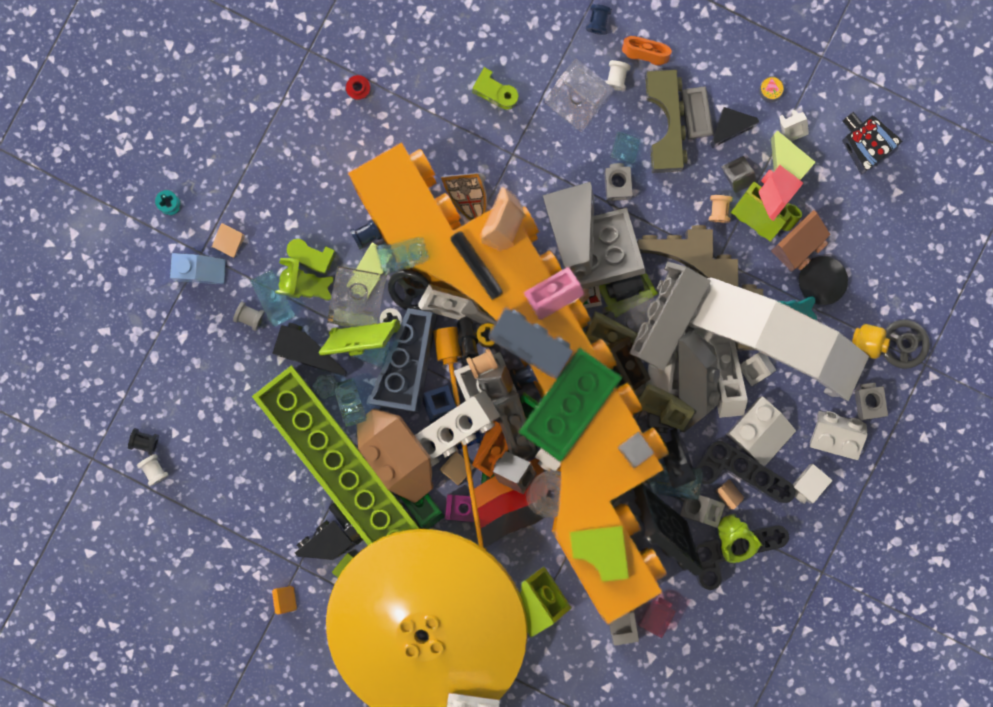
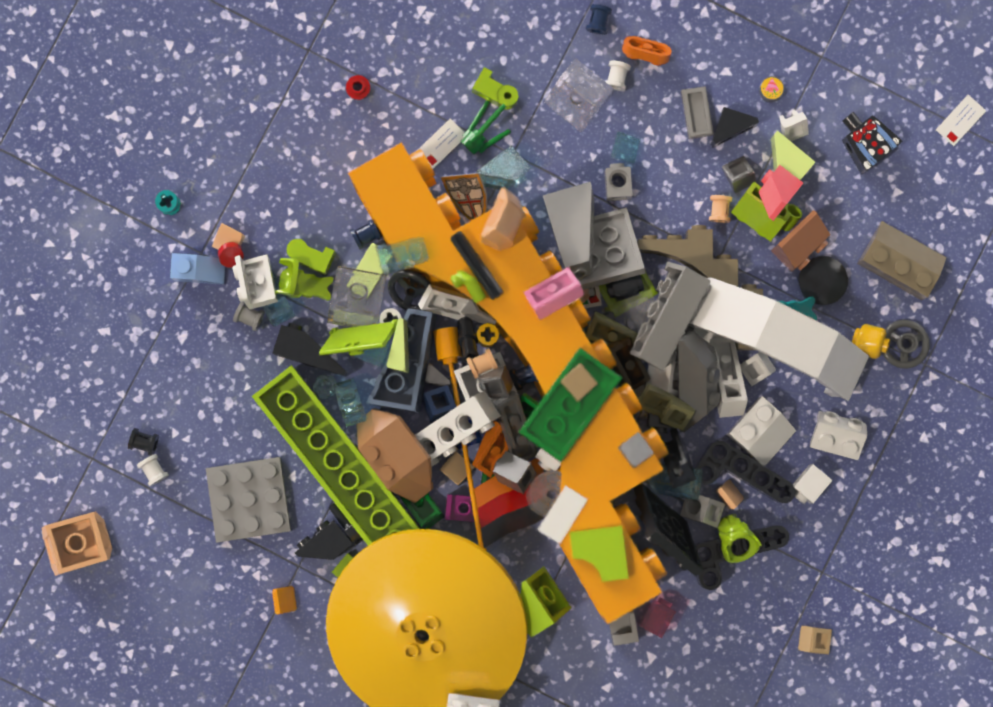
(77, 542): none -> light nougat slope
(228, 252): none -> red tile
(248, 499): none -> light grey plate
(255, 281): none -> white bracket
(399, 353): none -> yellowish green slope
(435, 377): none -> flat silver slope
(442, 142): none -> white sticker
(471, 284): none -> lime arm
(474, 139): none -> green plant
(504, 170): none -> clear light blue slope
(530, 343): sand blue wedge -> none
(562, 514): none -> white sticker
(578, 382): none -> tan slope
(663, 90): olive arch -> none
(815, 640): none -> tan slope
(878, 410): light grey brick -> none
(902, 261): none -> dark tan slope
(960, 120): none -> white sticker

